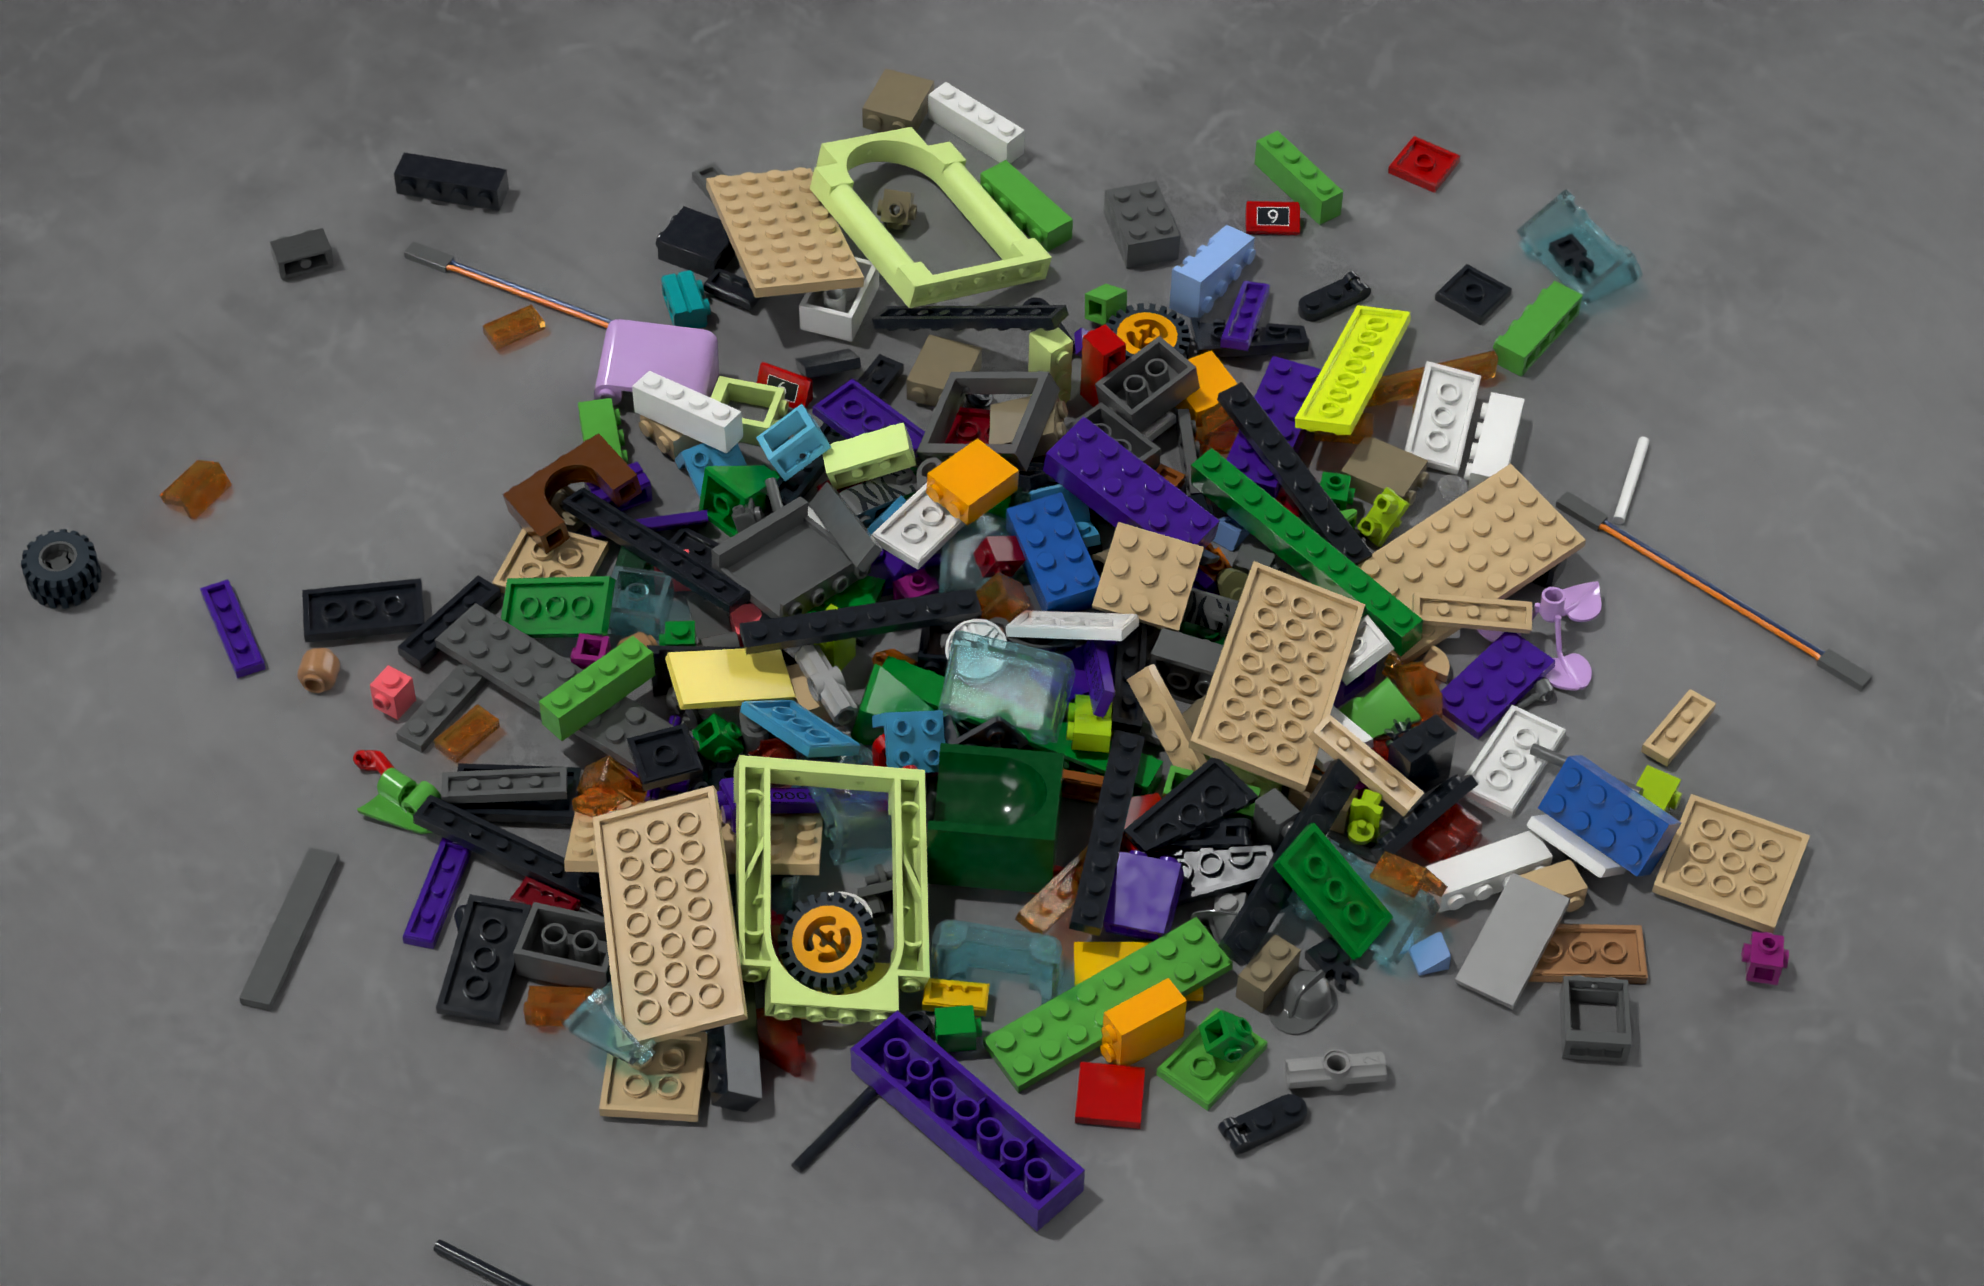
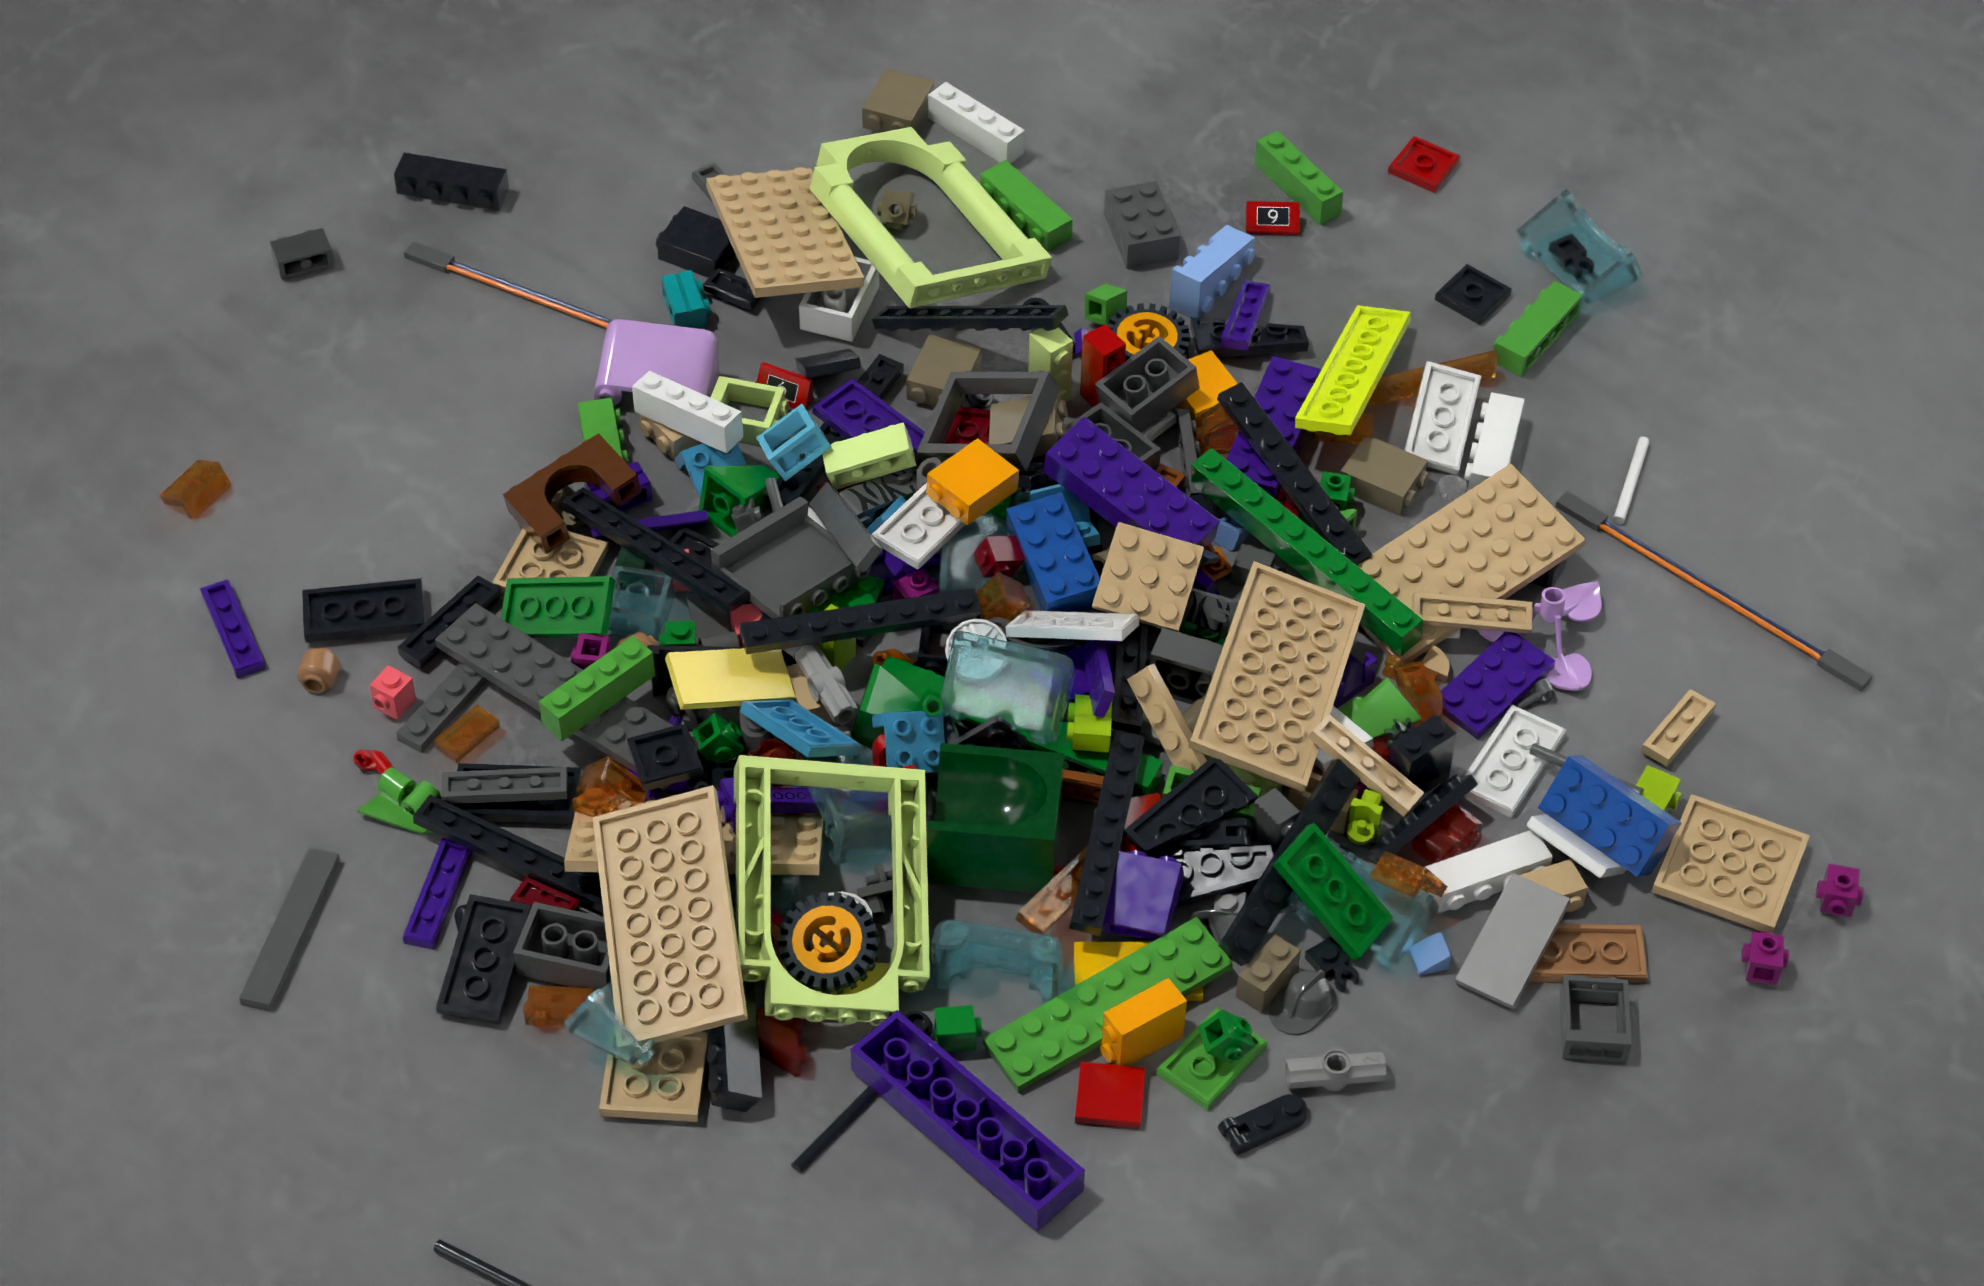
(61, 568): black wheel -> none
(513, 327): clear orange plate -> none
(931, 703): none -> green bar
(952, 993): yellow plate -> none
(1231, 583): olive plate -> none
(1333, 298): black plate -> none
(1367, 649): white plate -> none
(1383, 516): lime hips -> none
(1839, 890): none -> magenta brick

